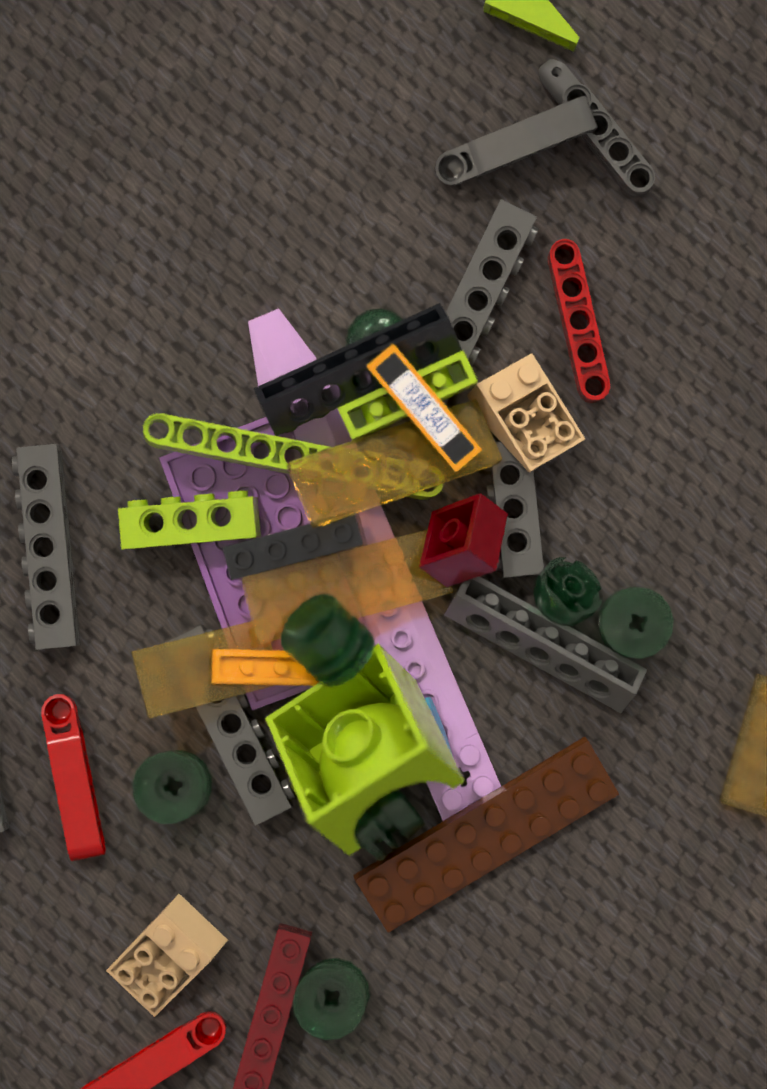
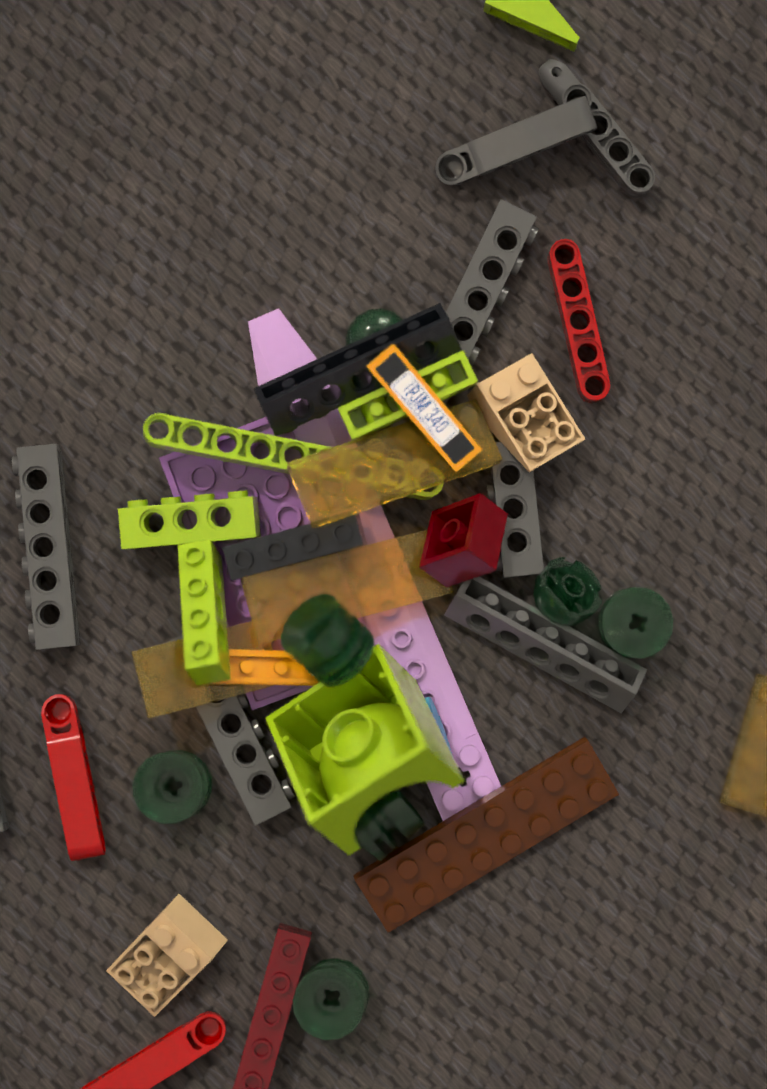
(203, 612): none -> lime brick

